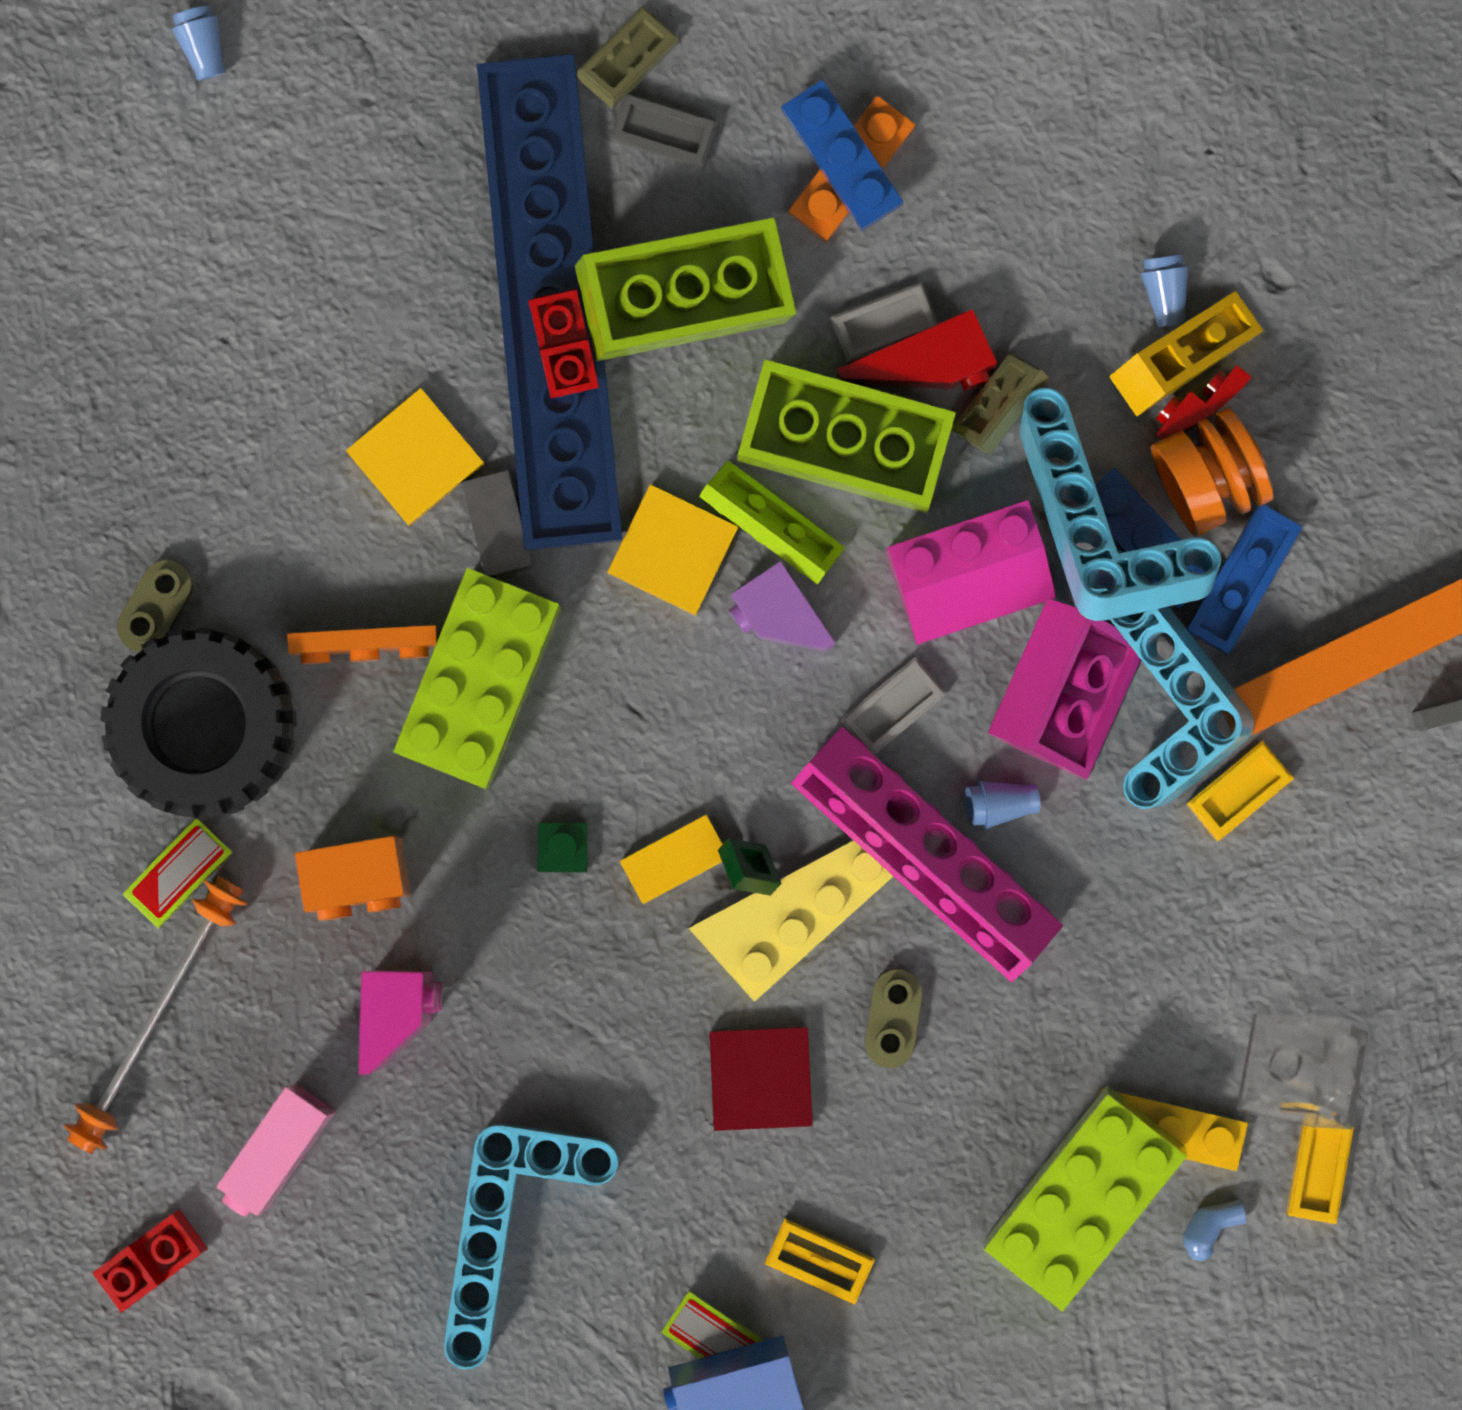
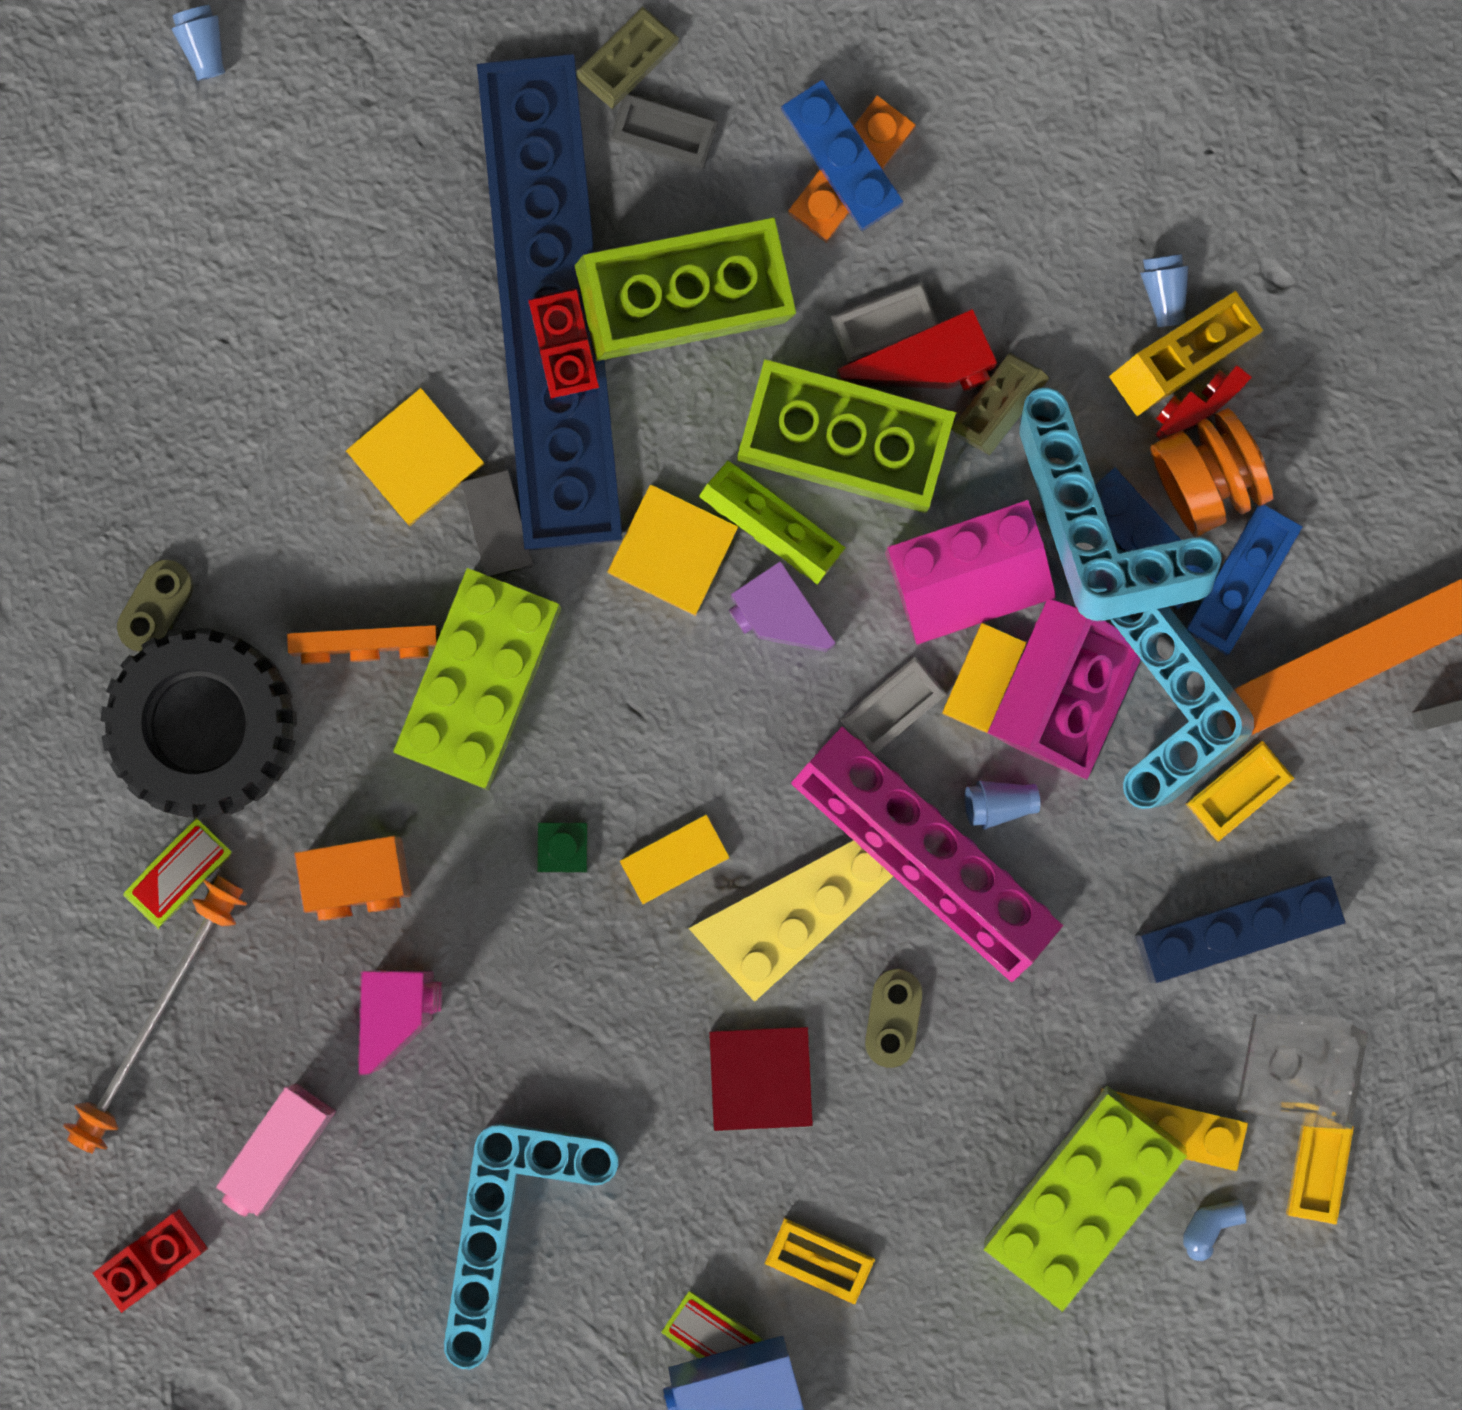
(749, 867): dark green plate -> none
(983, 678): none -> yellow tile
(1240, 929): none -> dark blue brick

